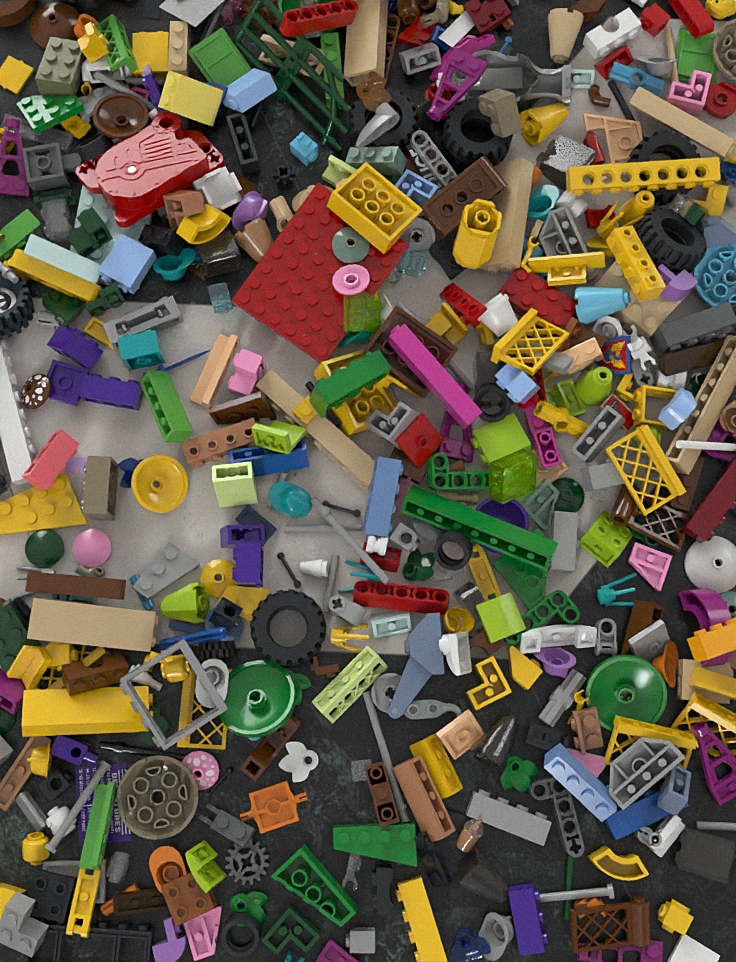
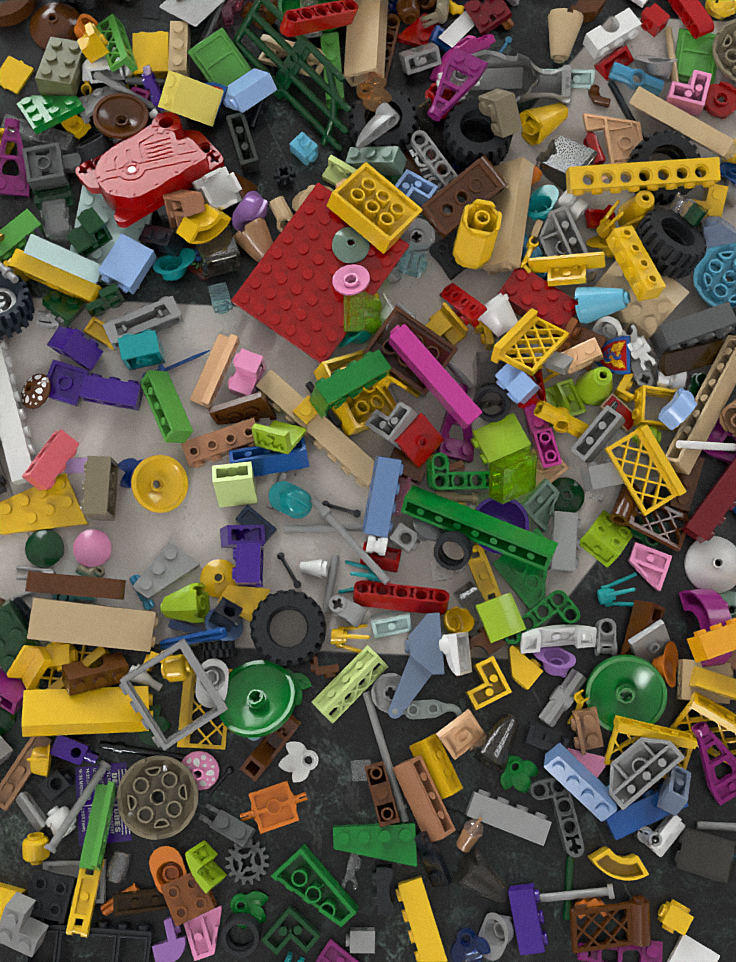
(419, 566): dark green plate -> none
(676, 286): medium lavender brick -> none

